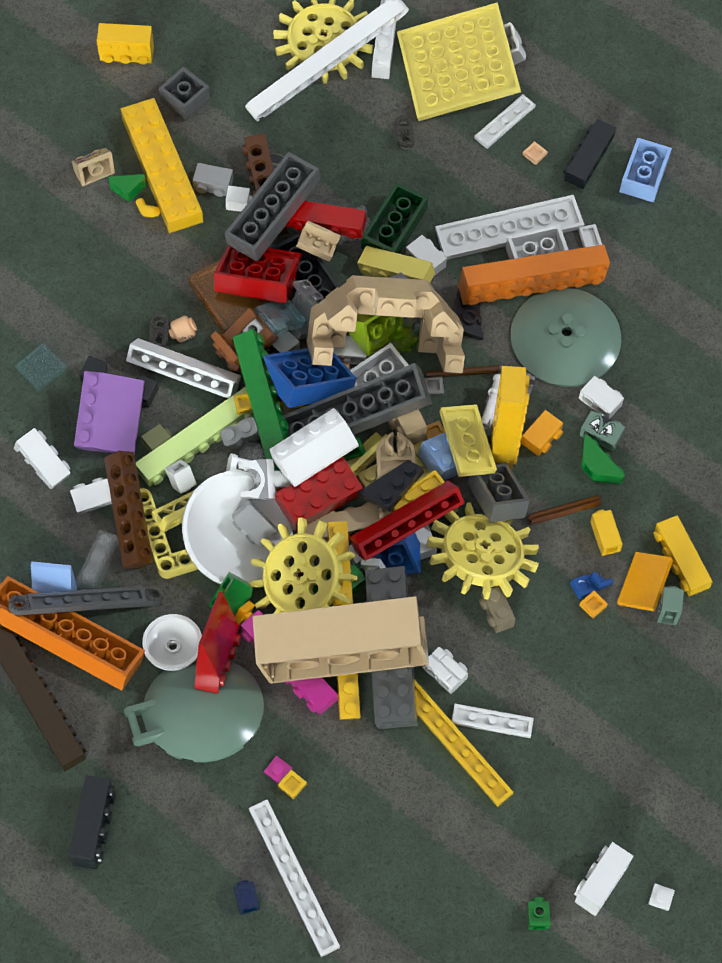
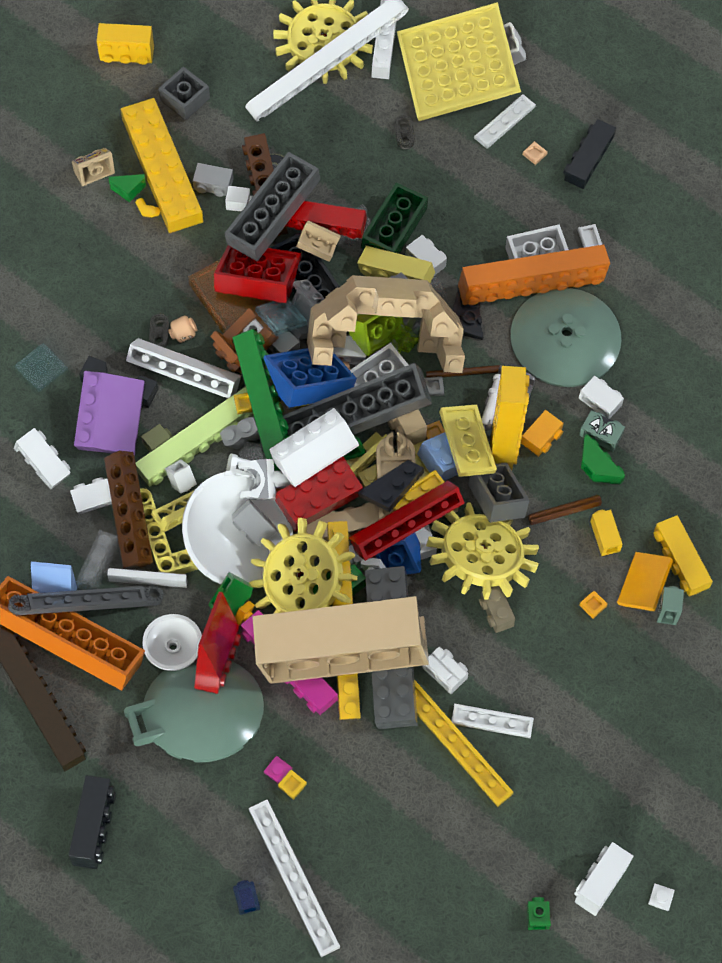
(147, 577): none -> white tile
(491, 230): white plate -> none
(588, 583): blue slope -> none
(645, 170): light blue brick -> none

